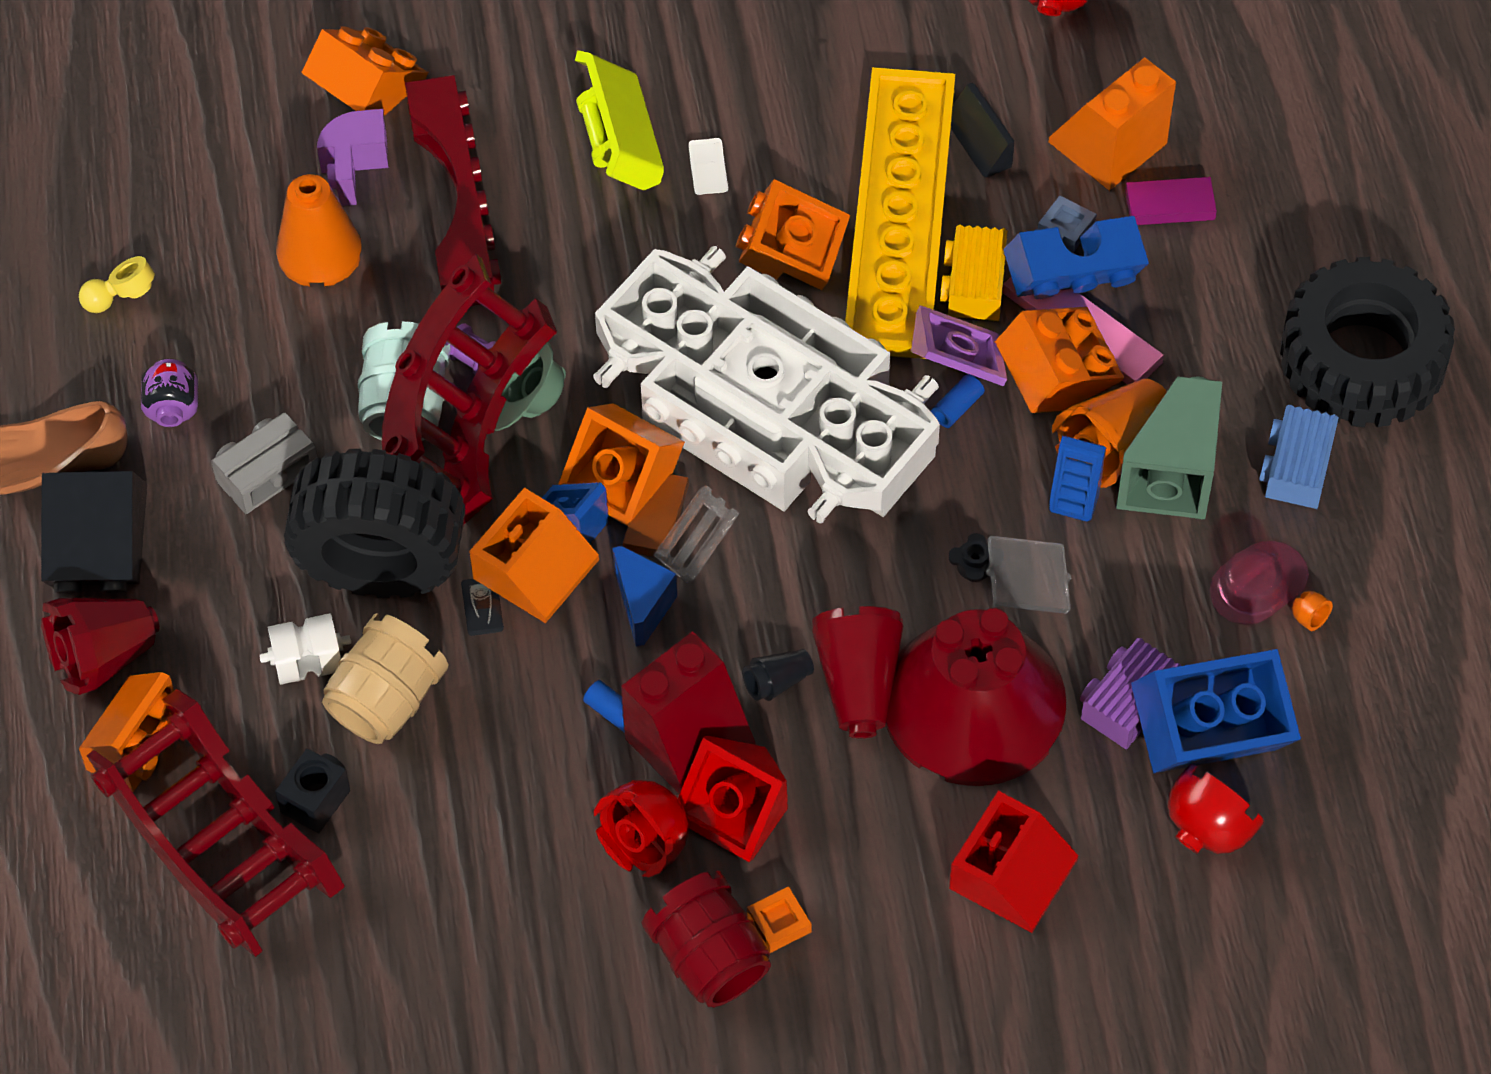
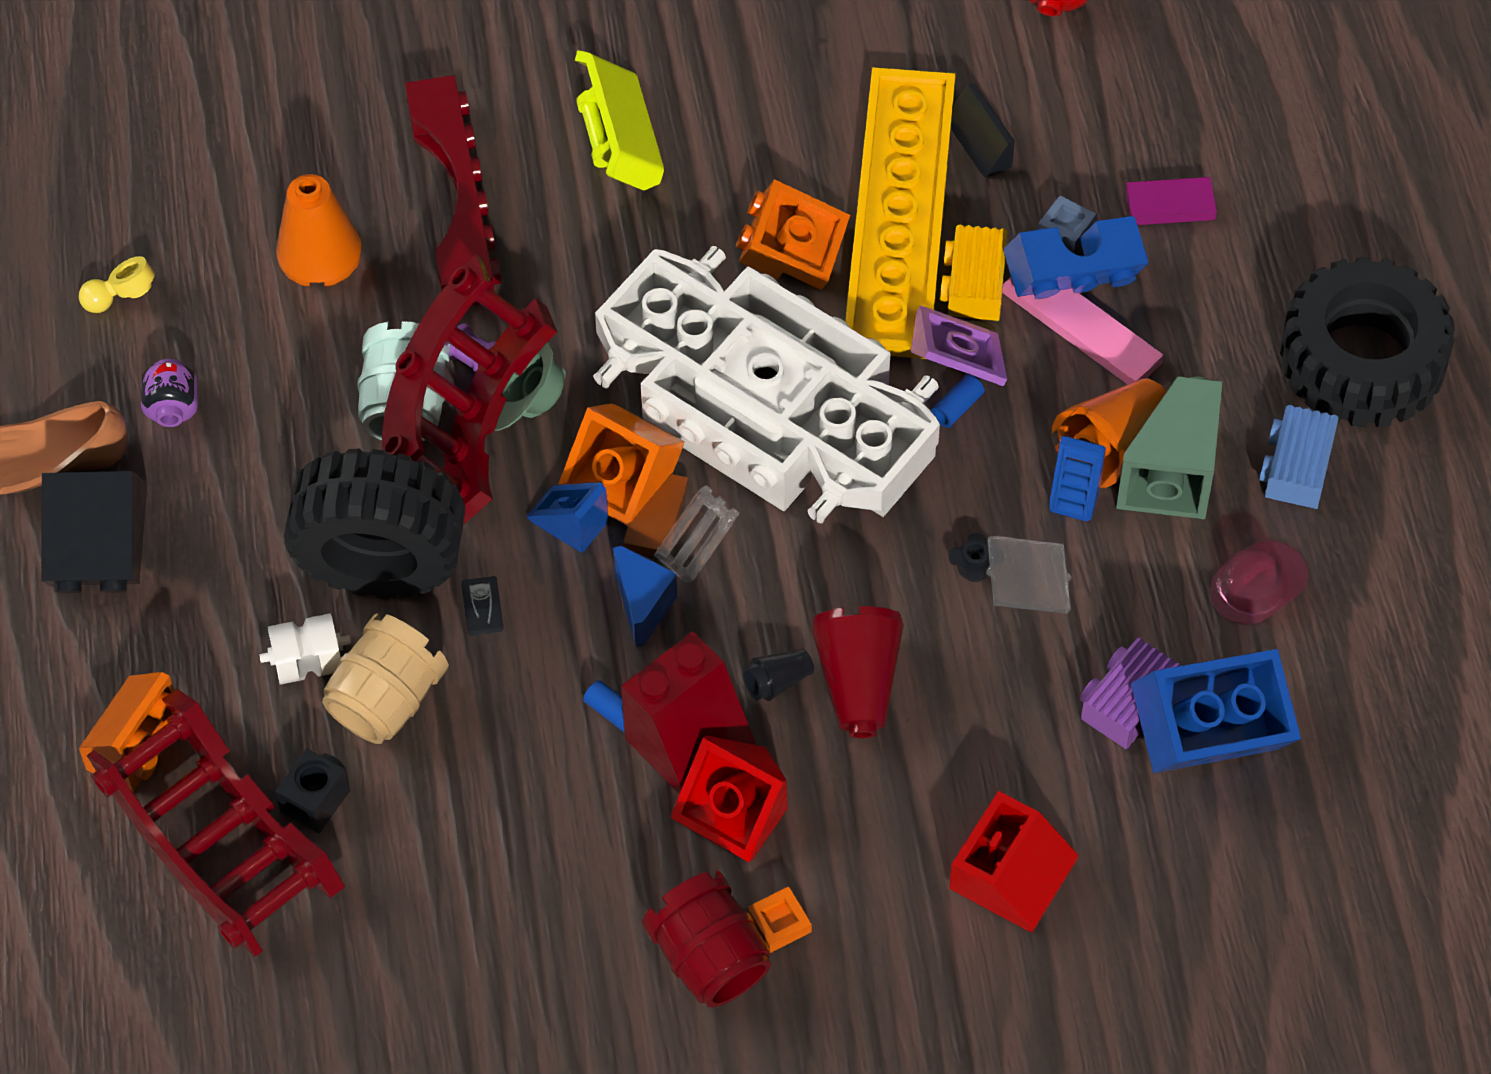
(96, 638): dark red cone -> none
(263, 462): light grey brick -> none
(349, 145): medium lavender brick -> none
(362, 68): orange slope -> none
(532, 556): orange slope -> none
(642, 826): red cylinder -> none
(708, 166): white sticker -> none
(976, 700): dark red cone -> none
(1057, 357): orange slope -> none
(1120, 125): orange slope -> none
(1210, 814): red cylinder -> none
(1311, 610): orange hinge -> none

